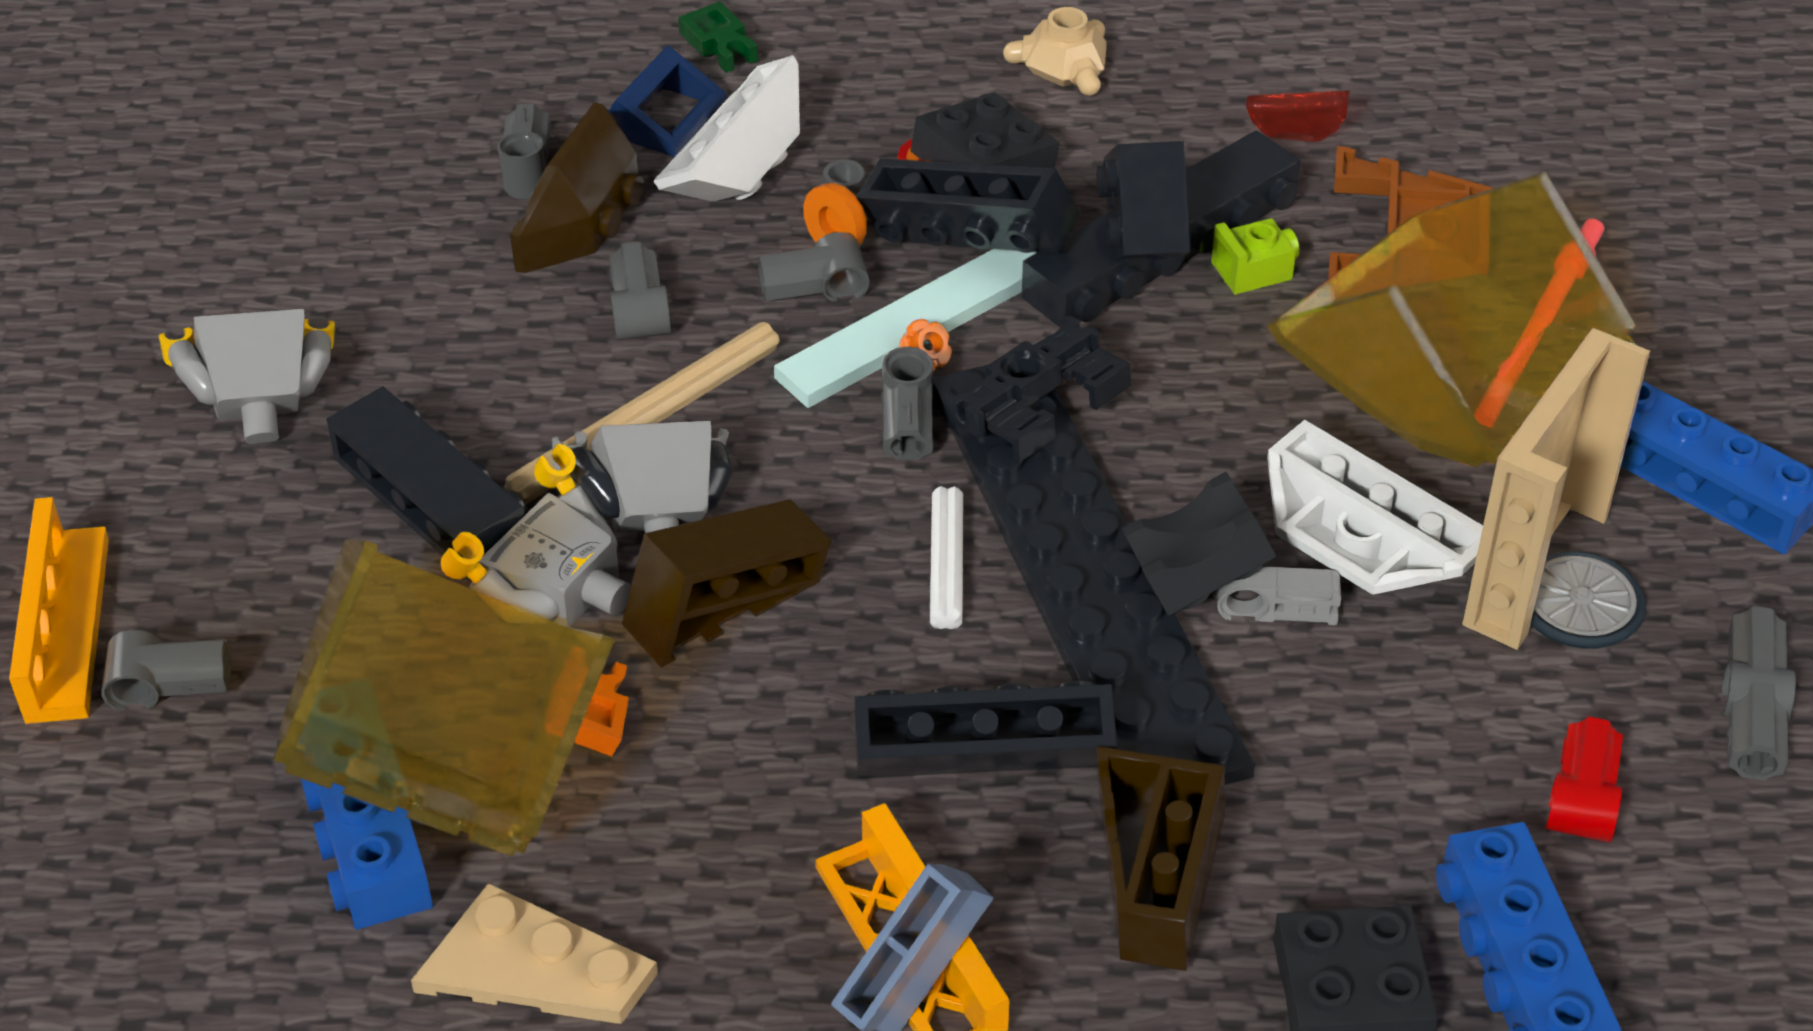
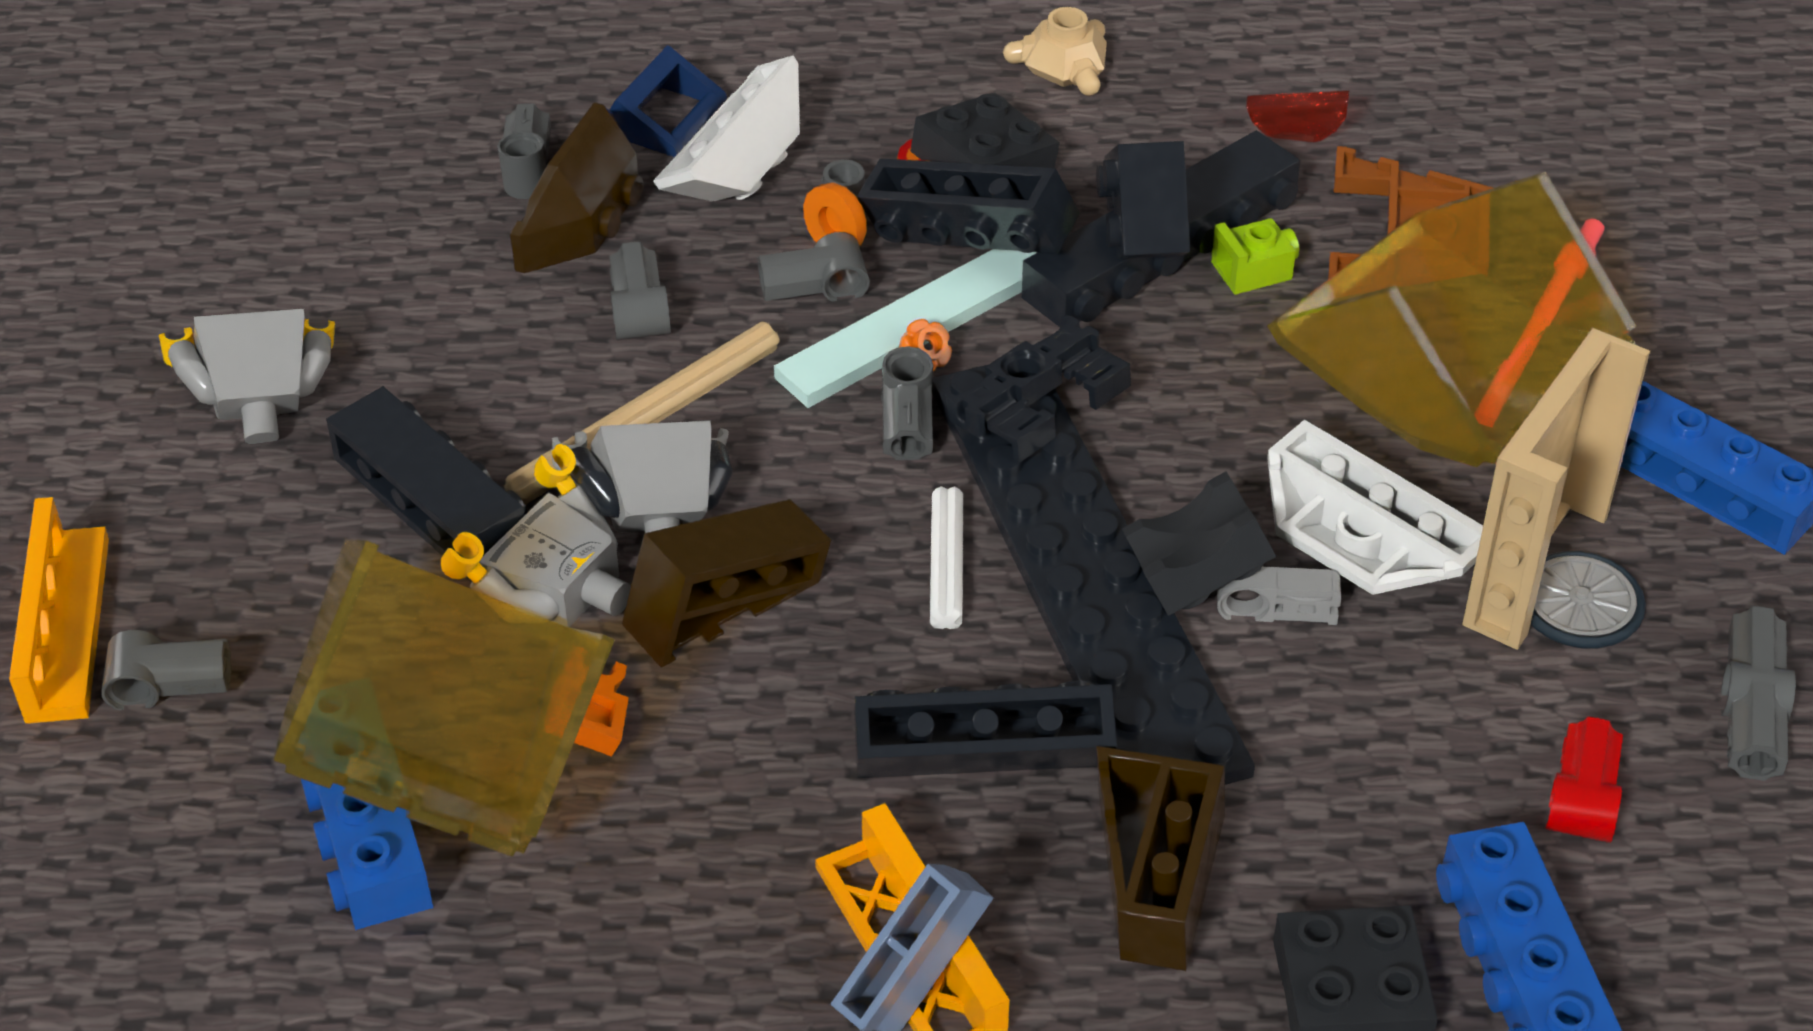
(535, 959): tan wing -> none
(718, 32): dark green plate -> none

